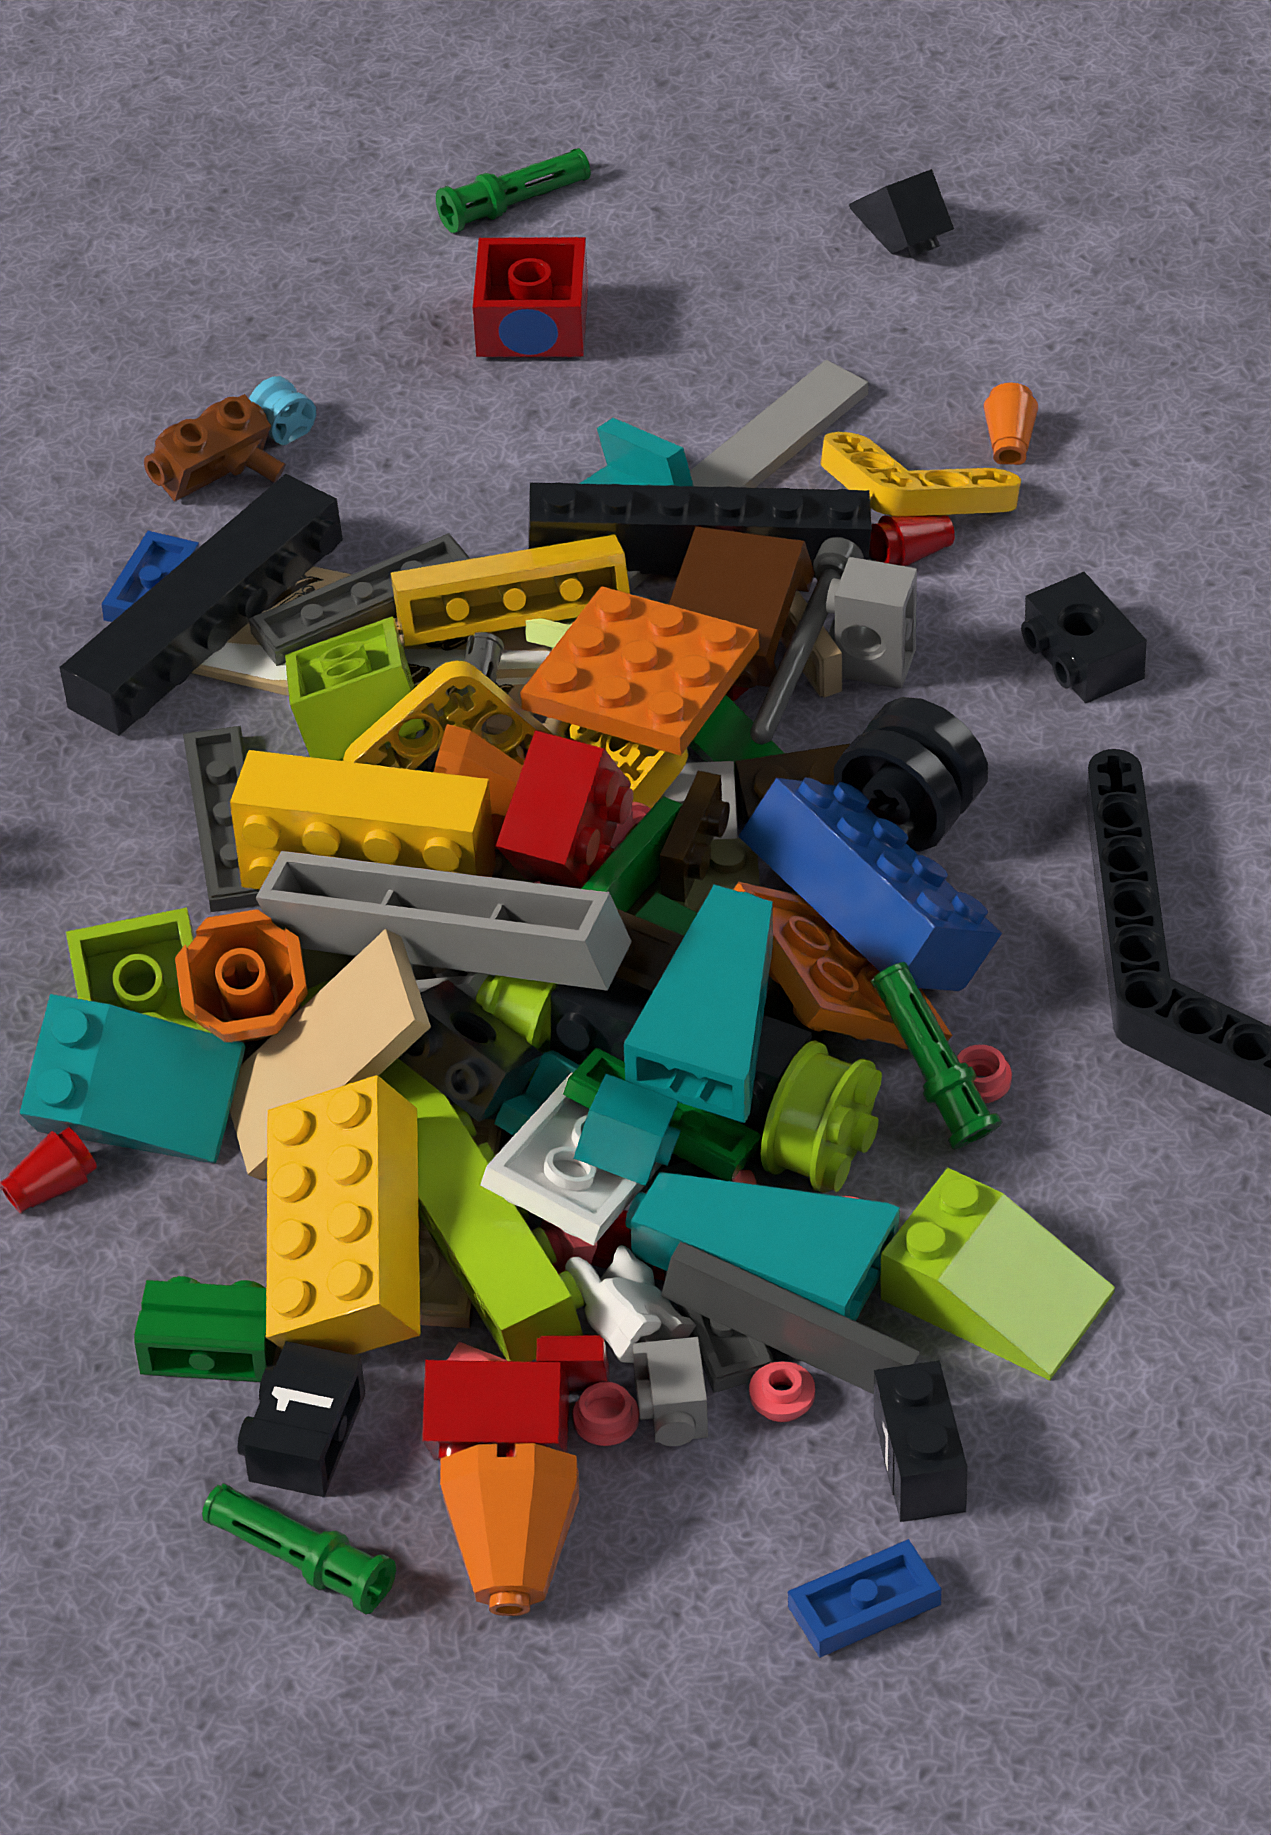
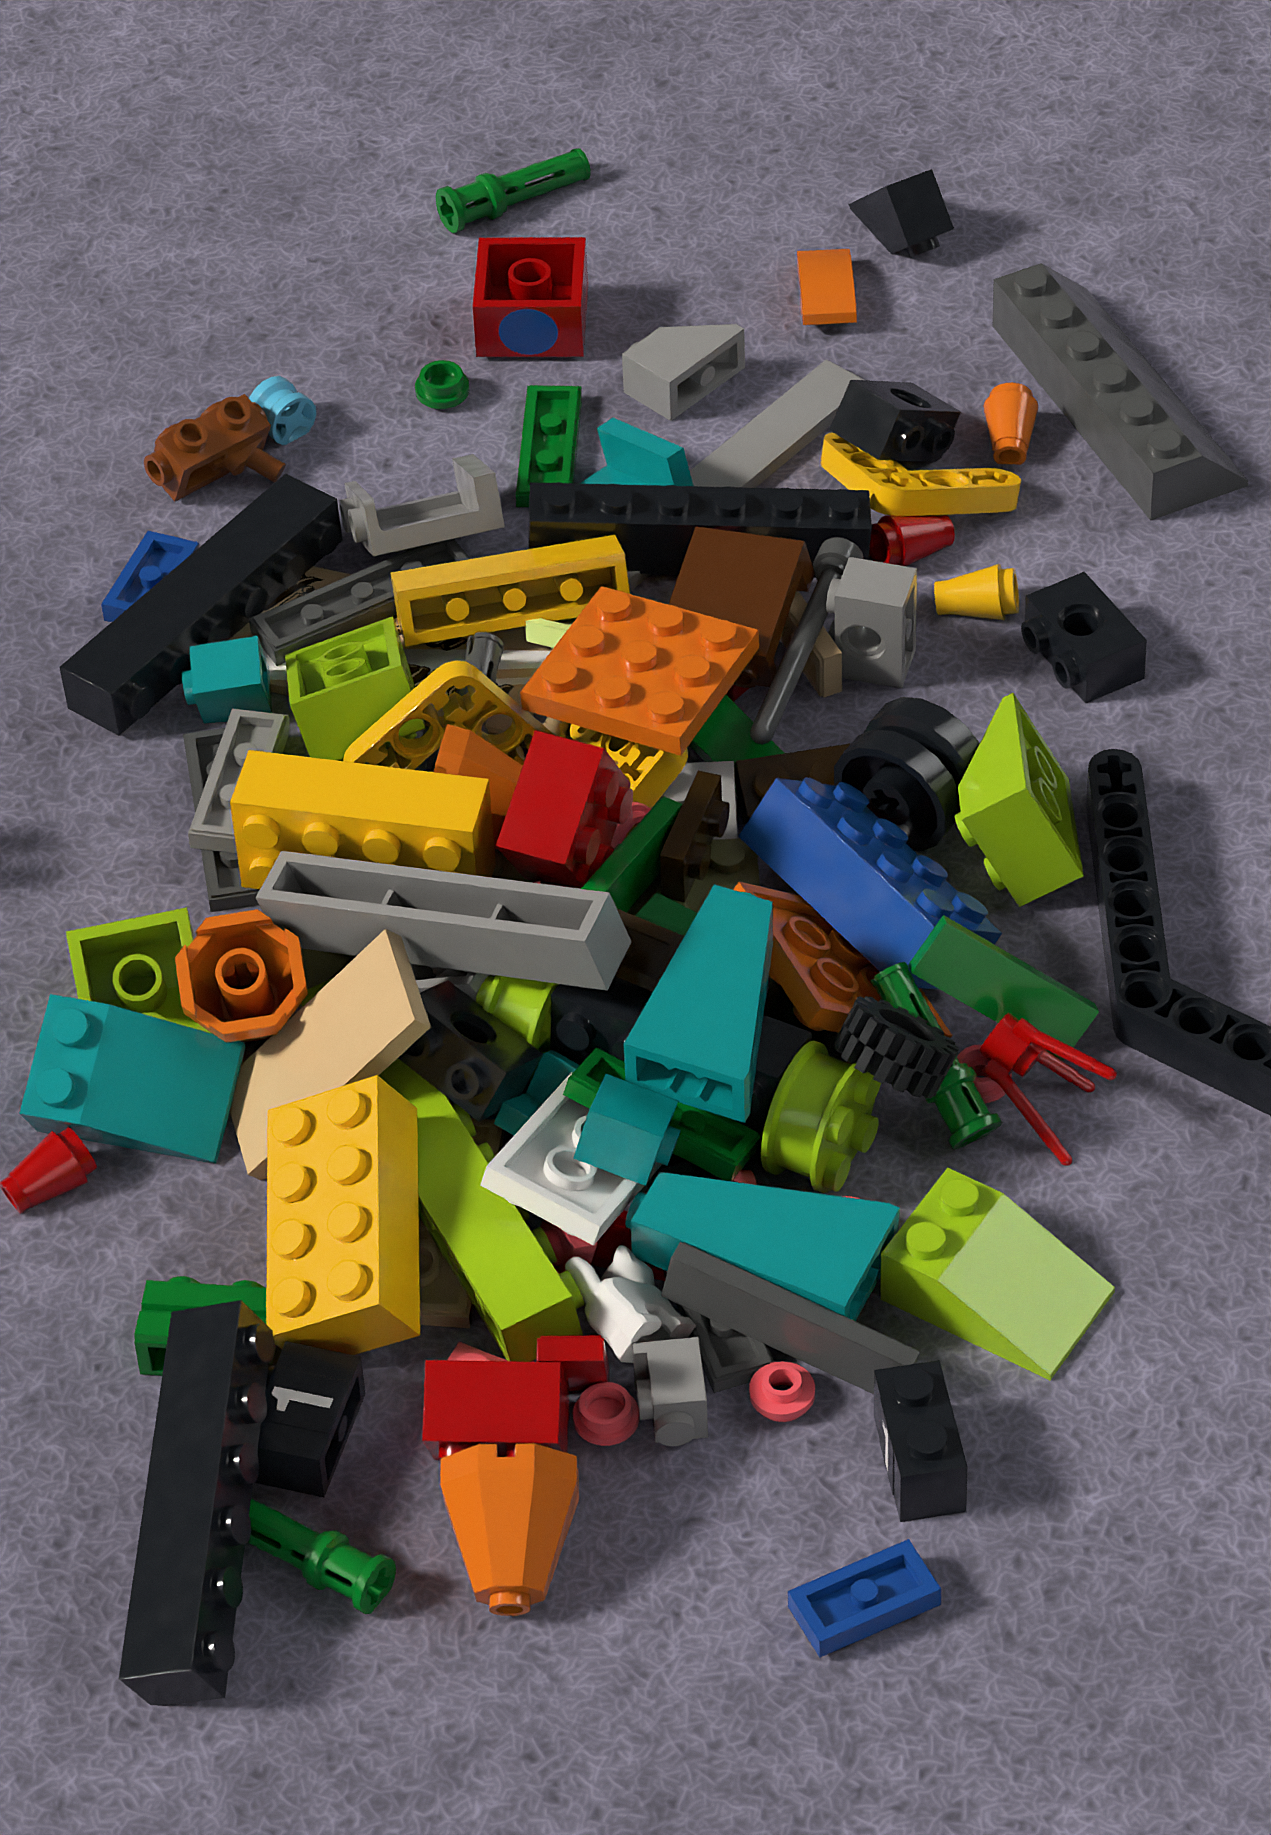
(197, 1505): none -> black brick
(228, 678): none -> teal brick
(244, 731): none -> light grey tile
(427, 520): none -> light grey panel
(442, 385): none -> green plate
(548, 437): none -> green tile
(682, 365): none -> light grey slope
(826, 287): none -> orange slope
(895, 421): none -> black brick
(895, 1047): none -> black tyre
(979, 594): none -> yellow cone
(1000, 983): none -> green tile
(1017, 1047): none -> red plant
(1019, 808): none -> lime slope
(1110, 392): none -> dark grey slope

